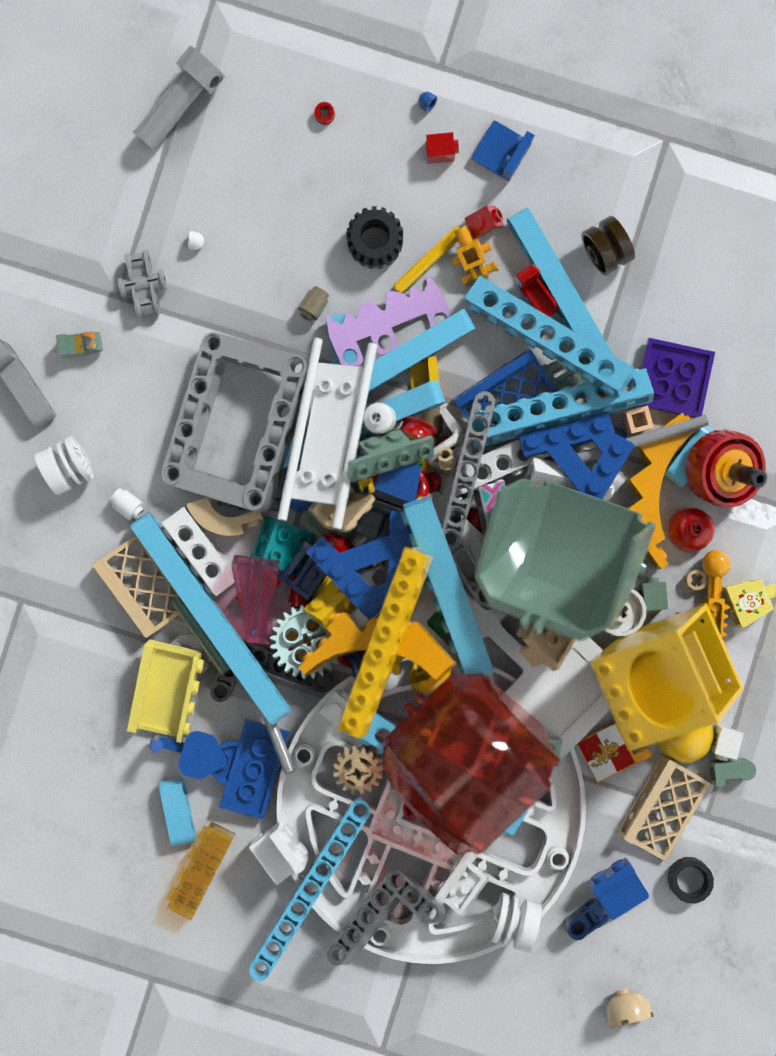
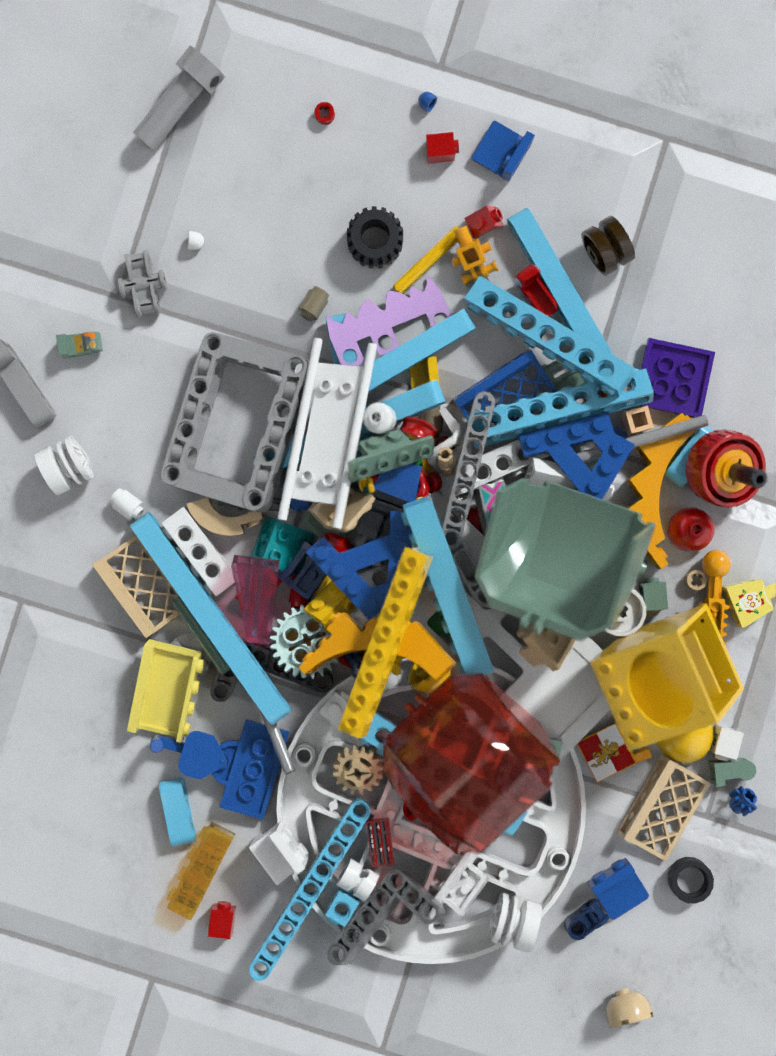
(222, 920): none -> red brick
(346, 898): none -> medium azure brick
(357, 880): none -> white wheel
(380, 842): none -> tile
(742, 801): none -> blue gear

